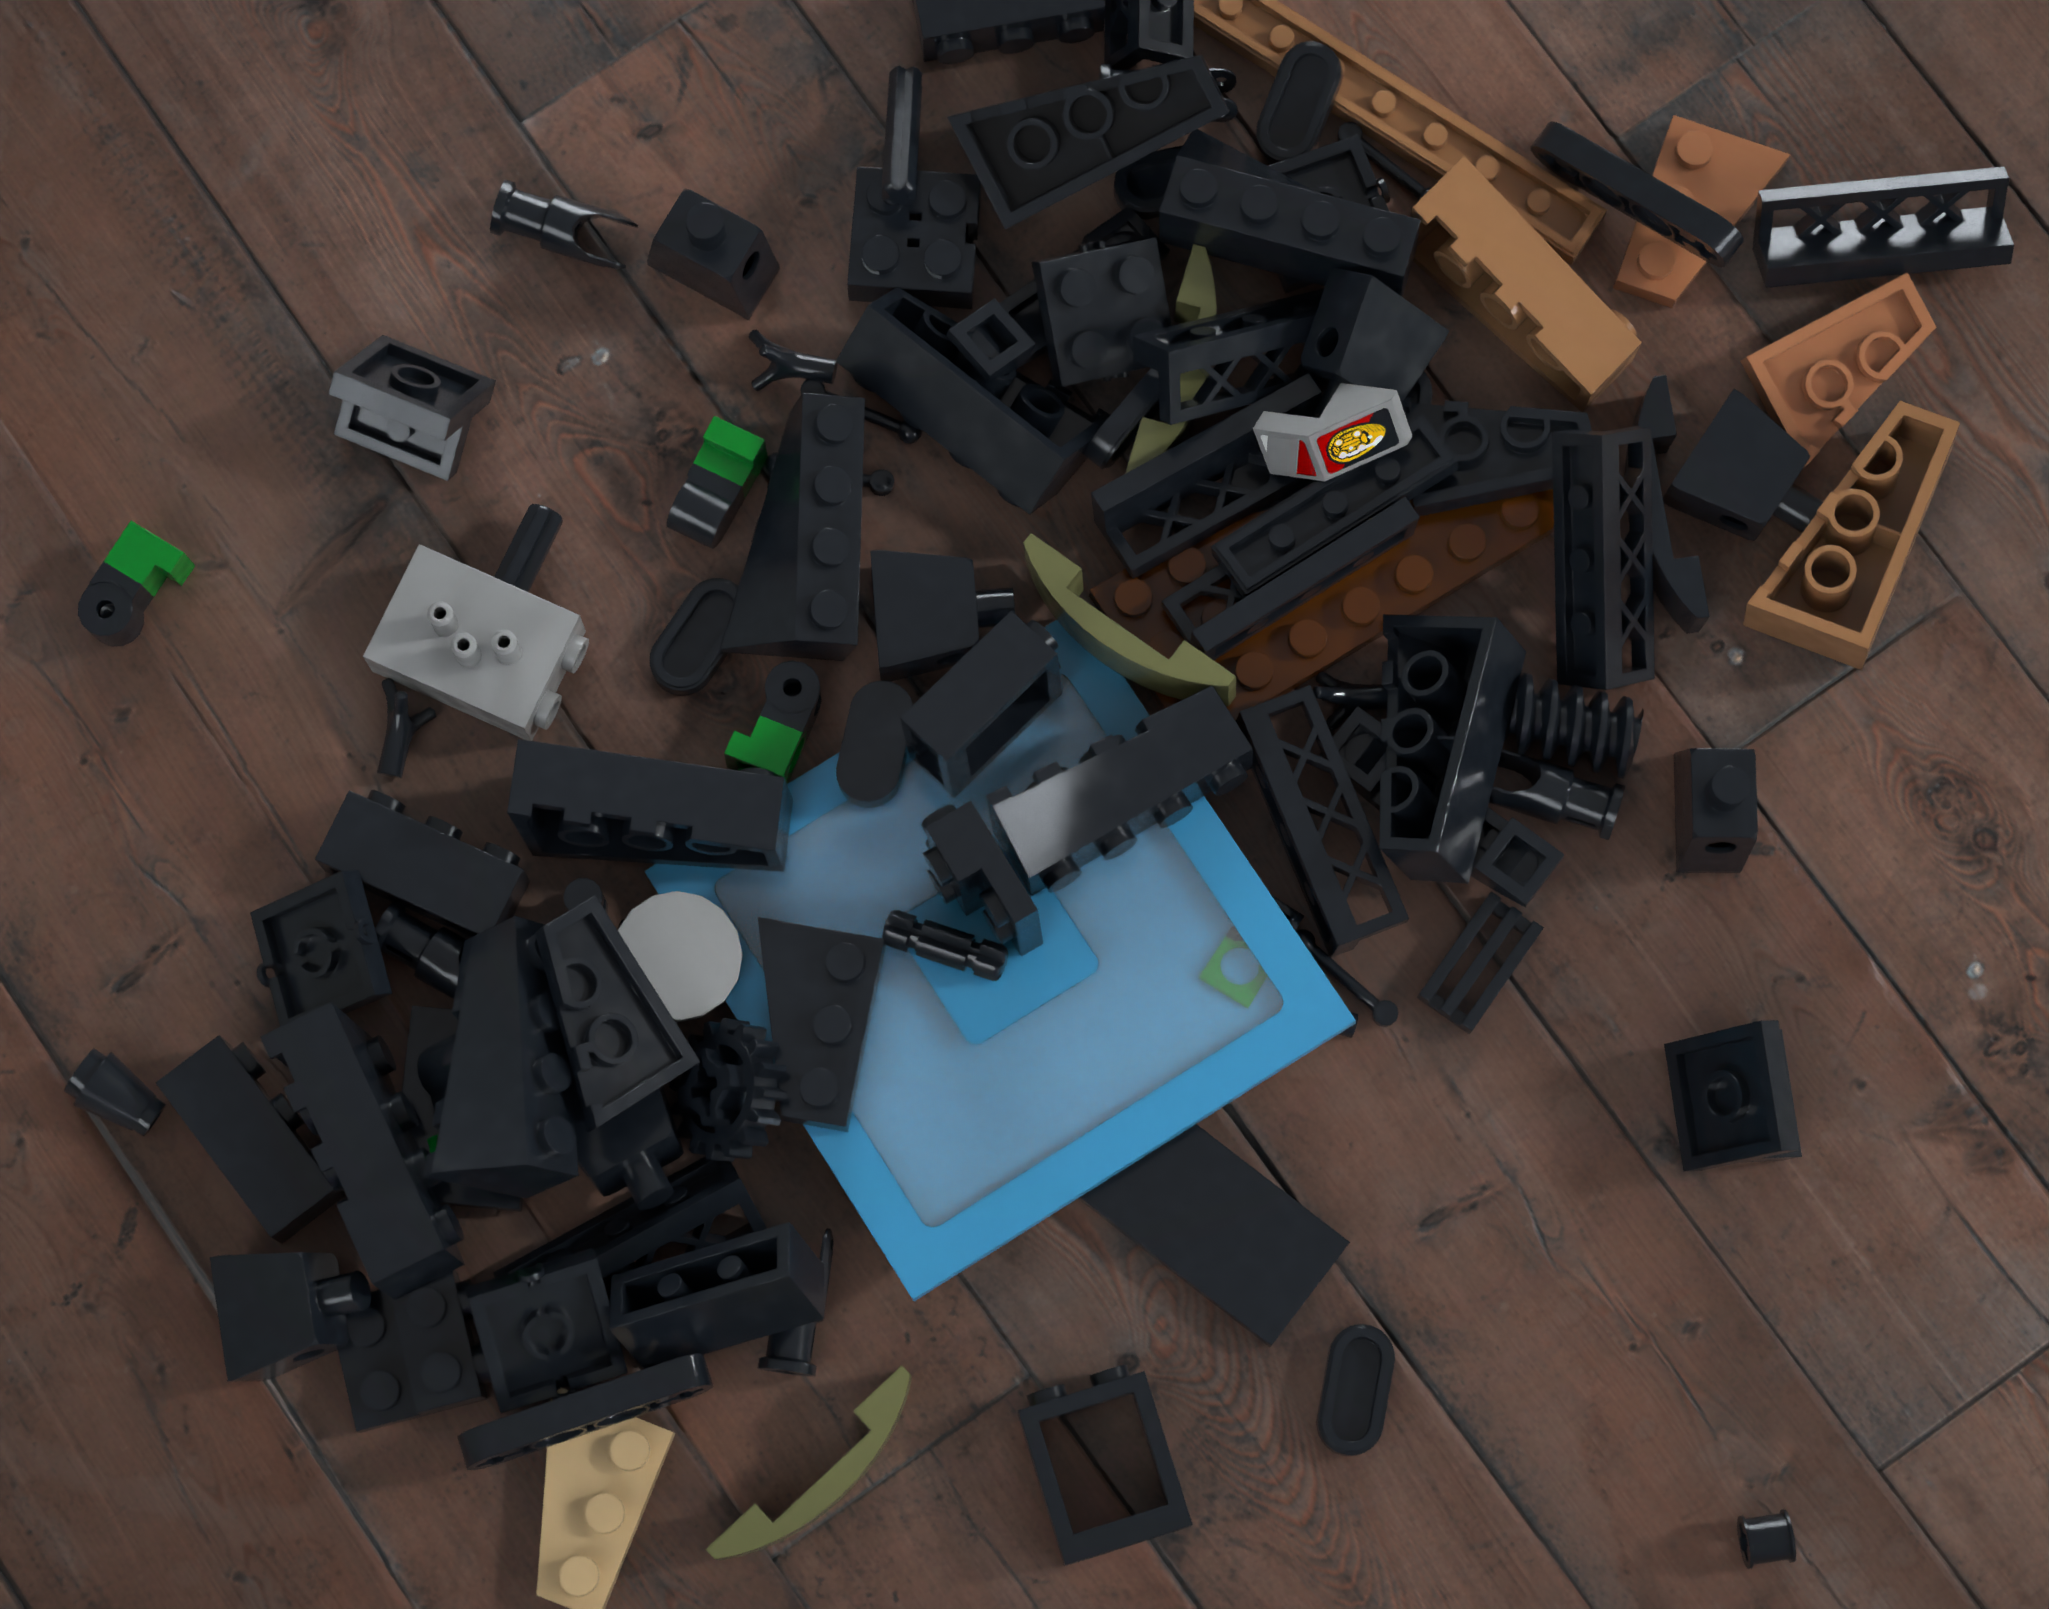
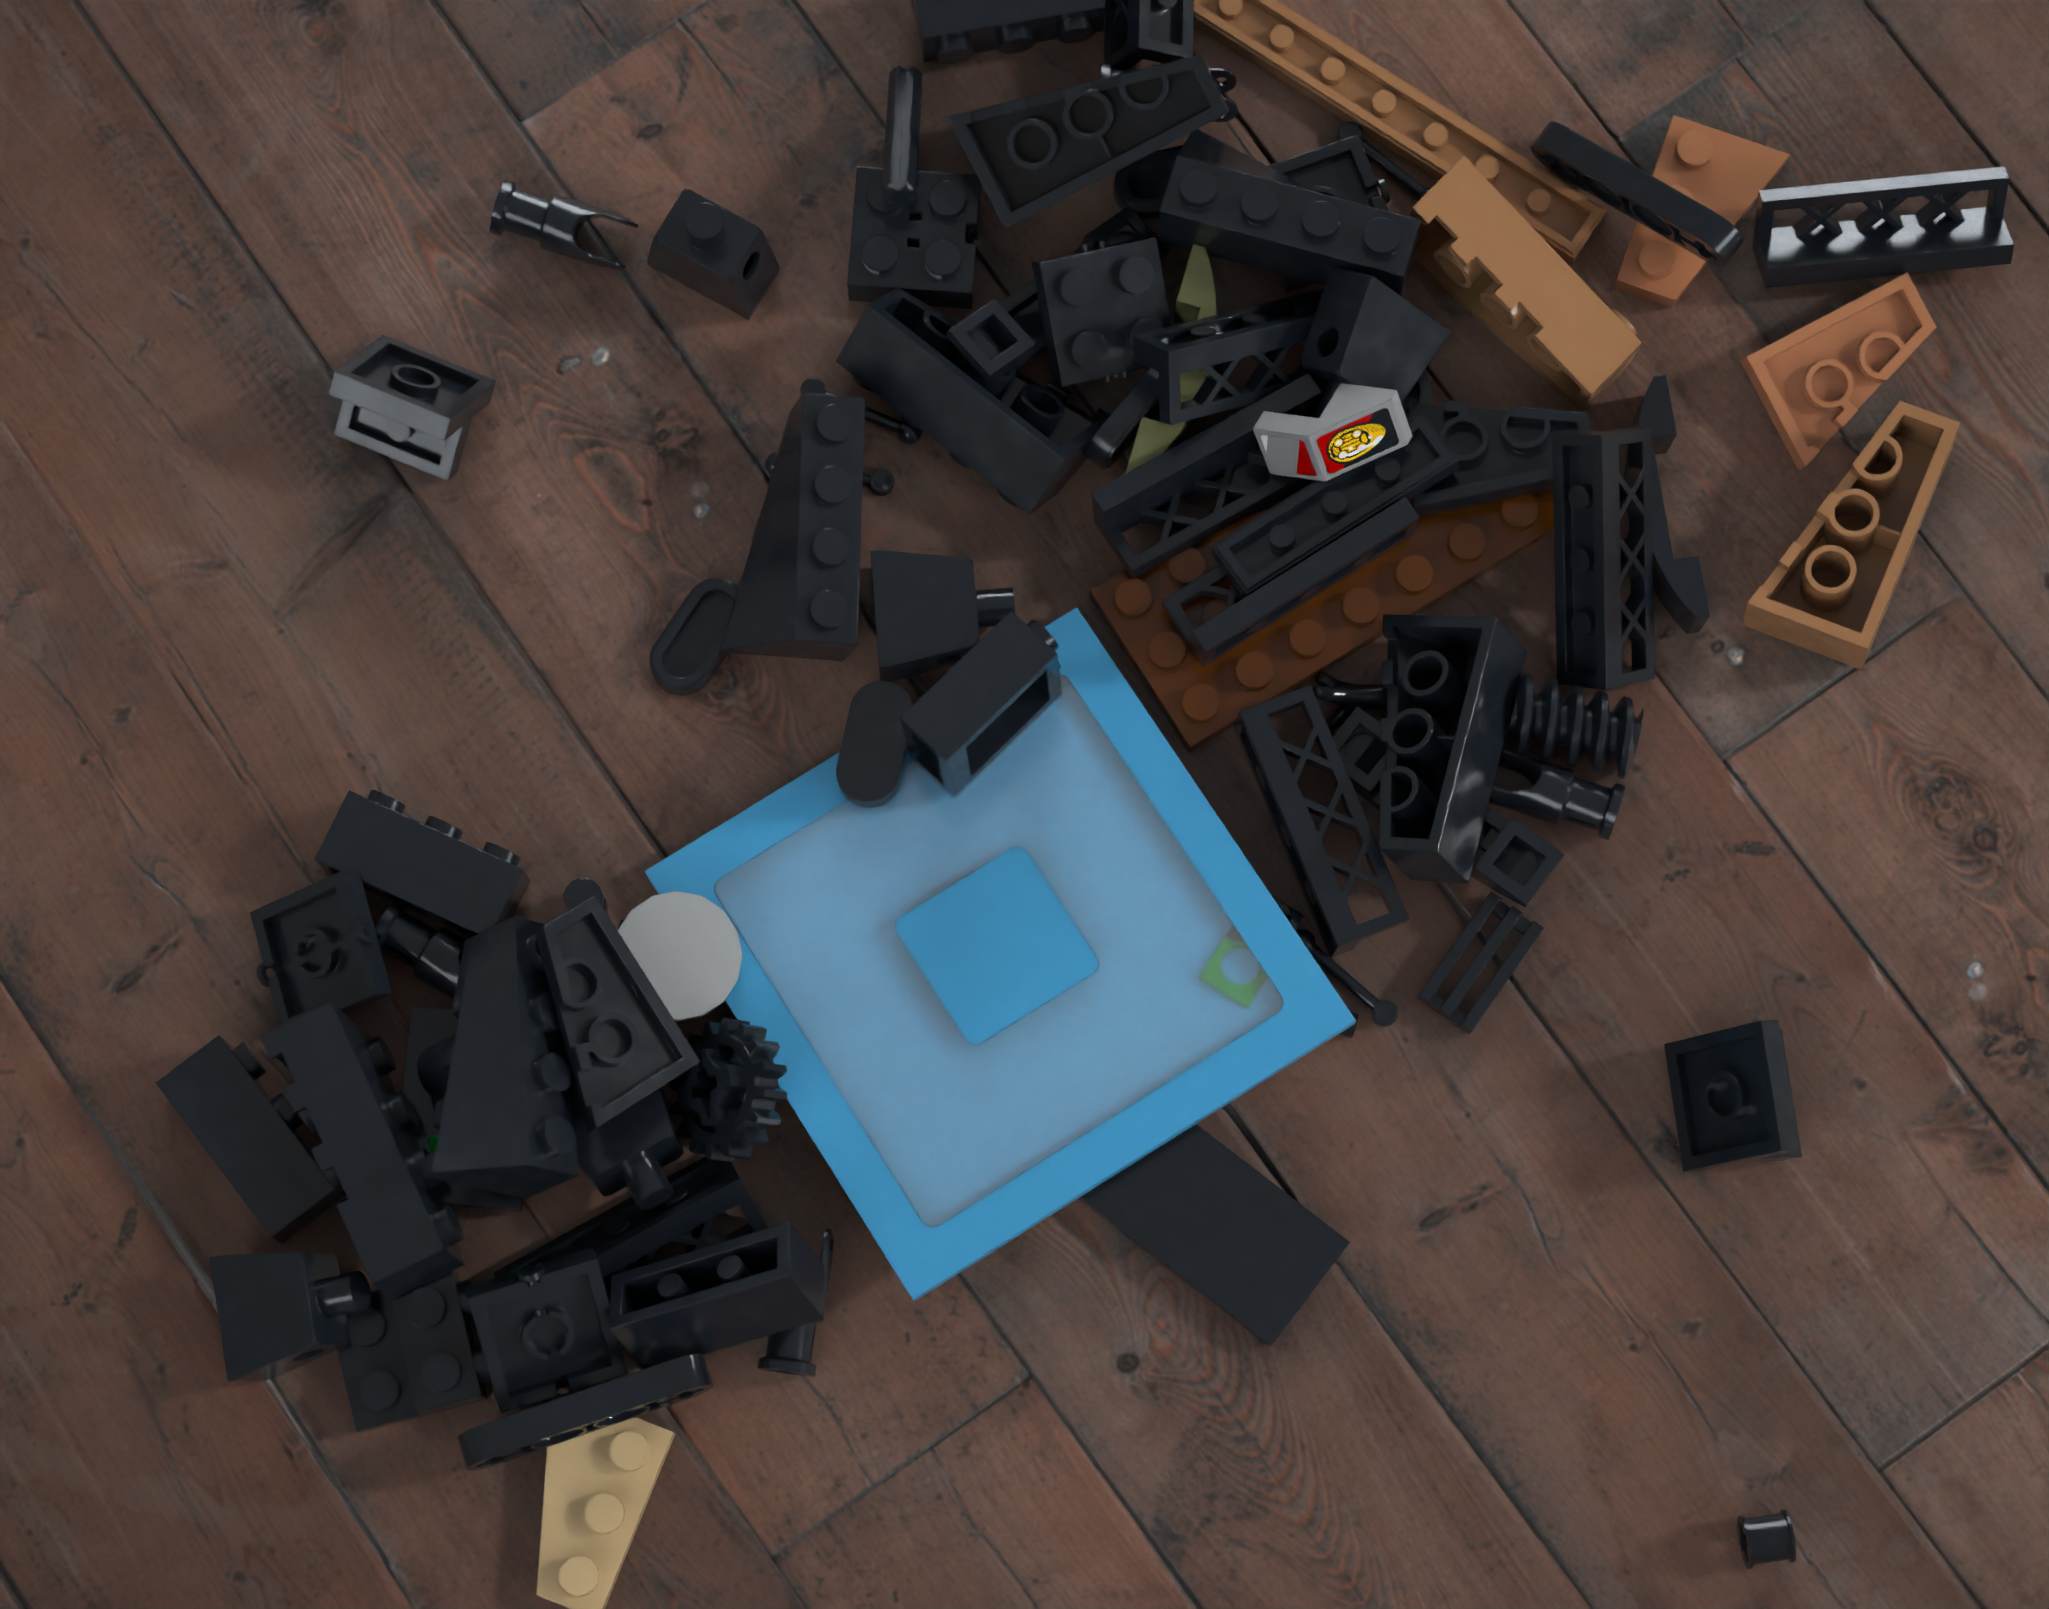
(114, 1093): black cone -> none
(127, 583): leg -> none
(399, 730): black bar -> none
(481, 636): light grey piece -> none
(647, 809): black wedge -> none
(717, 482): leg -> none
(756, 1529): olive slope -> none
(783, 725): leg -> none
(790, 364): black bar -> none
(820, 1015): black wing -> none
(945, 945): black axle -> none
(975, 872): black plate -> none
(1106, 1387): black window -> none
(1119, 791): black wedge -> none
(1179, 677): olive slope -> none
(1299, 101): black tile -> none
(1355, 1390): black tile -> none
(1713, 805): black torso -> none
(1744, 474): black torso -> none

